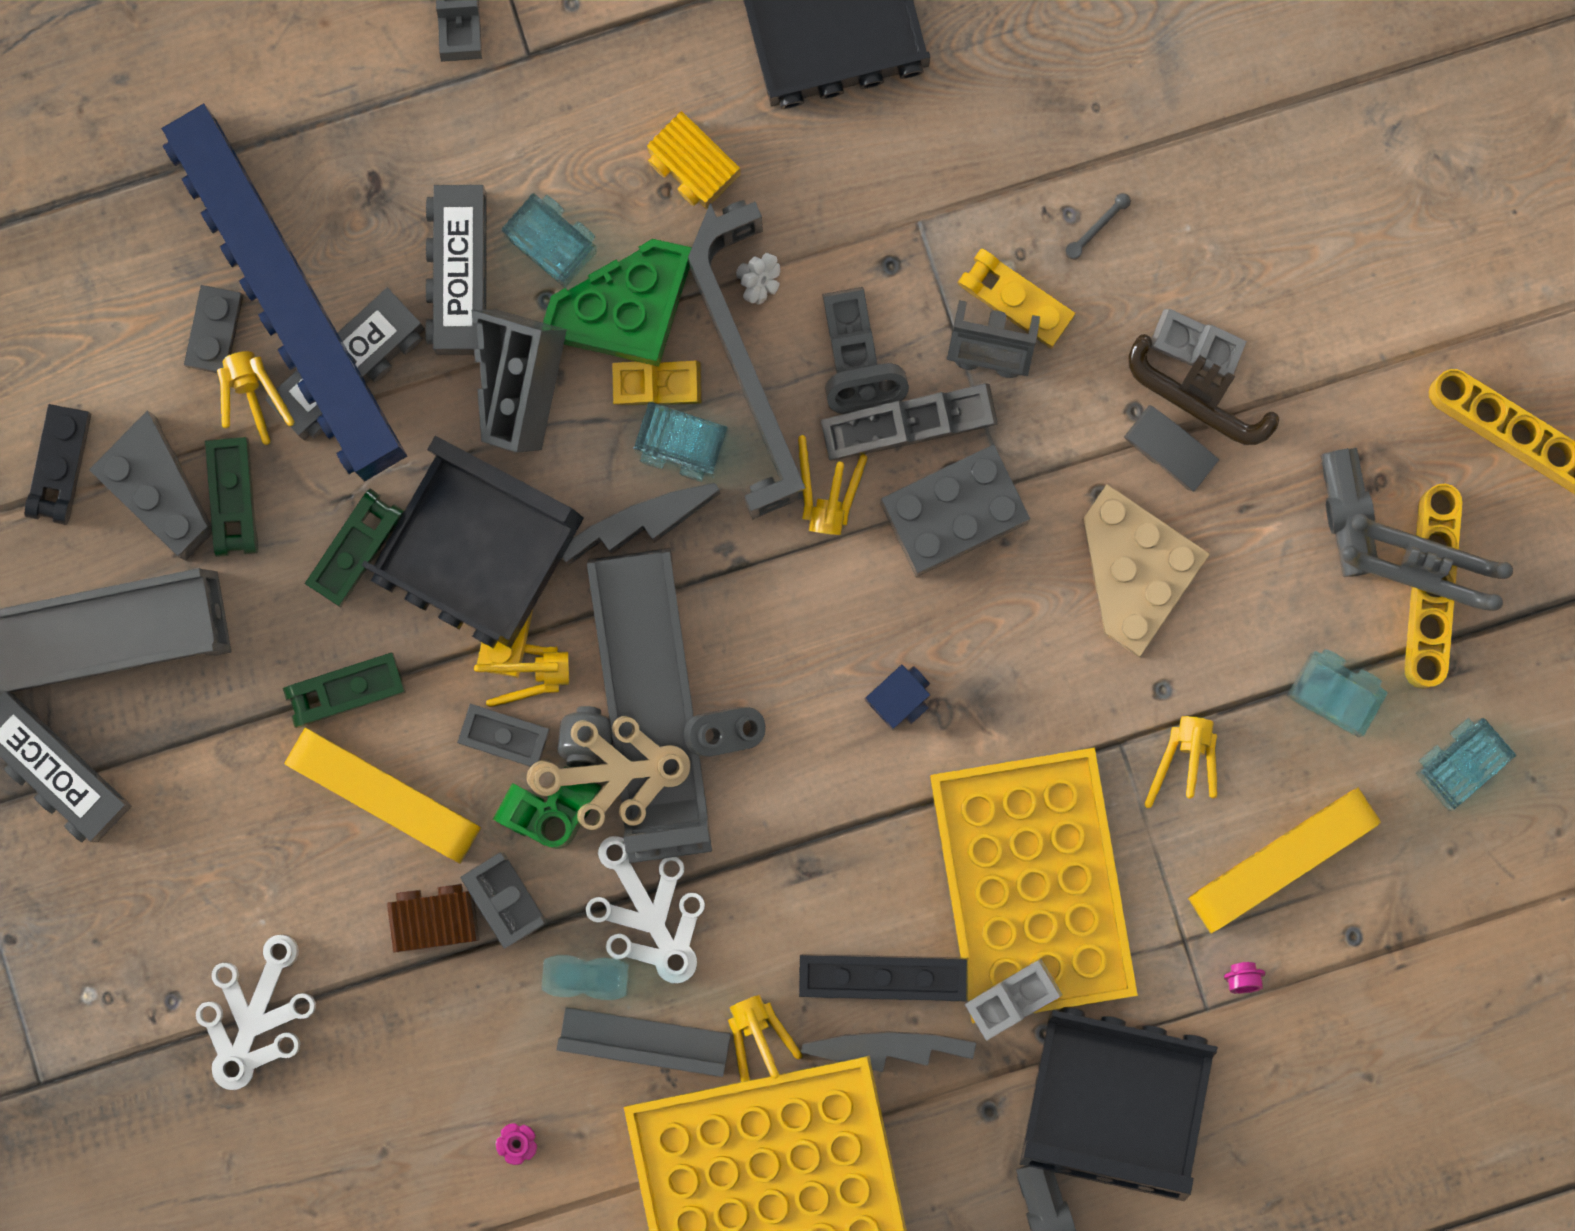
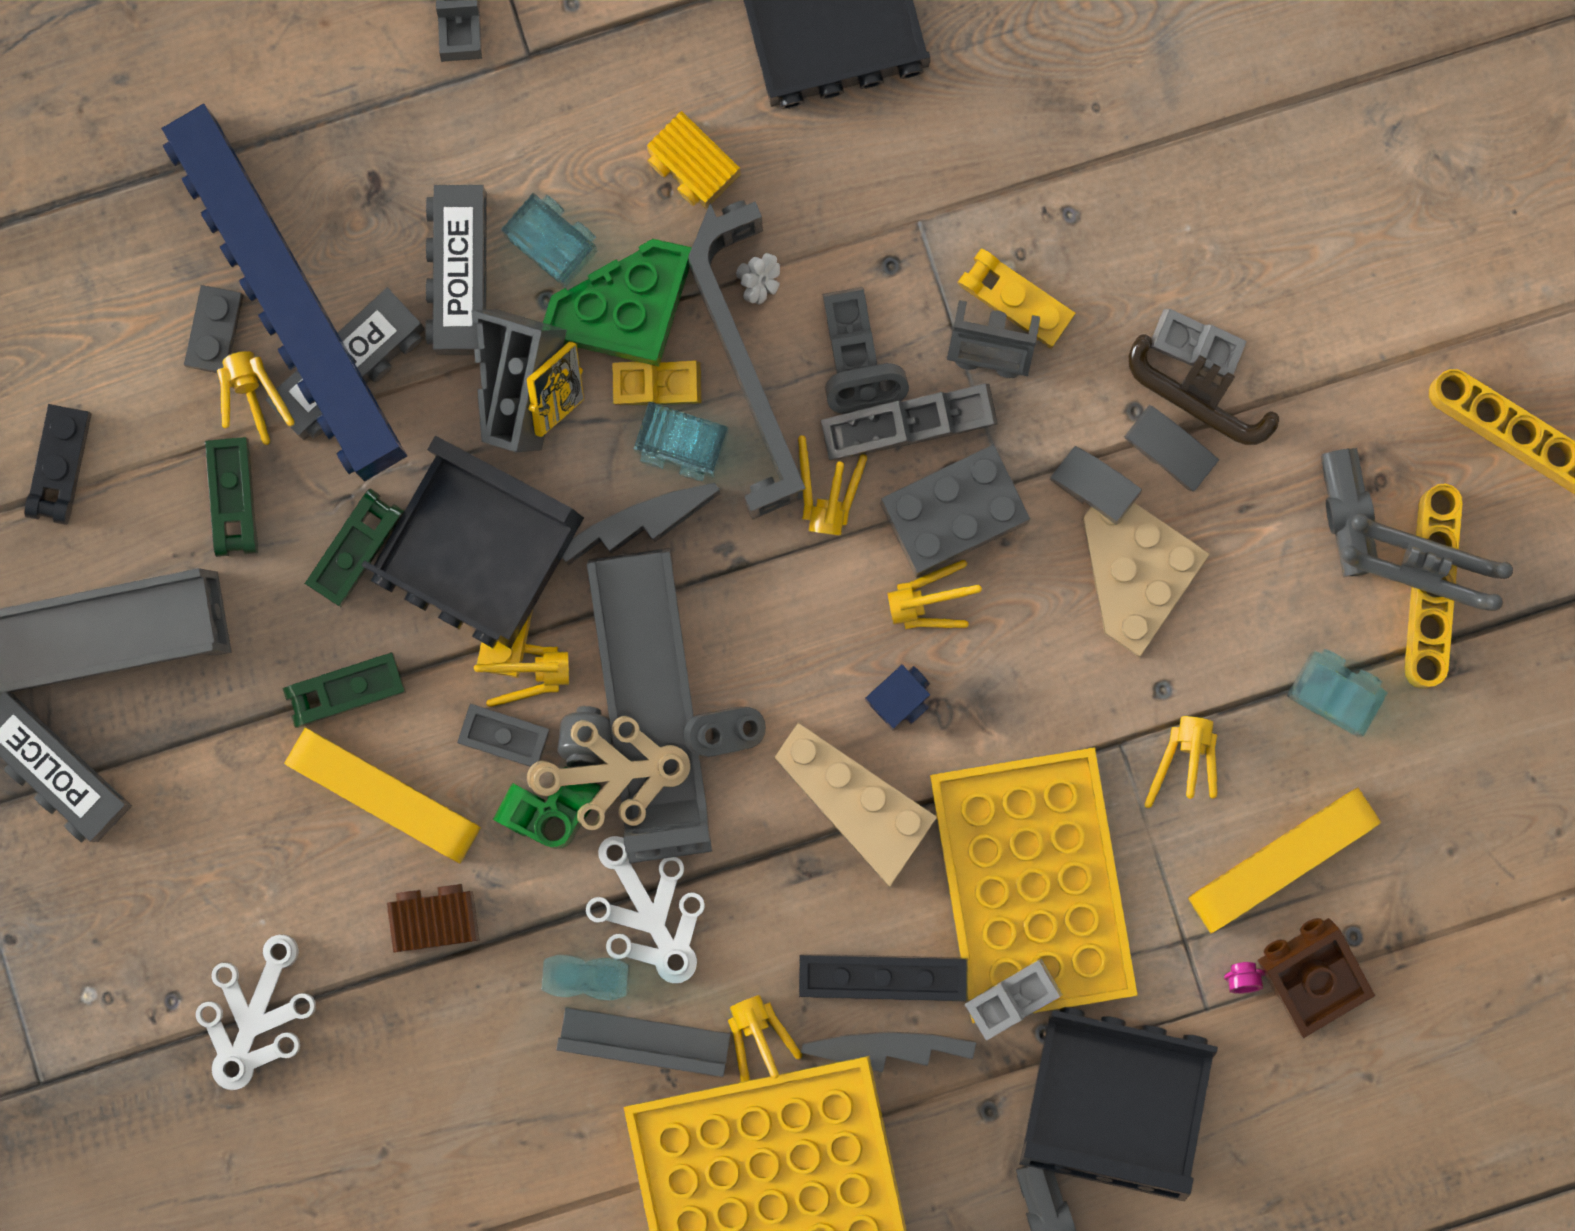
(151, 483): dark grey wedge -> none
(503, 900): dark grey window -> none
(505, 1146): dark pink plate -> none
(555, 389): none -> piece
(864, 808): none -> tan wedge
(909, 604): none -> yellow plant
(1074, 249): dark grey hinge -> none
(1096, 484): none -> dark grey slope
(1315, 975): none -> reddish brown plate
(1464, 763): clear light blue brick -> none

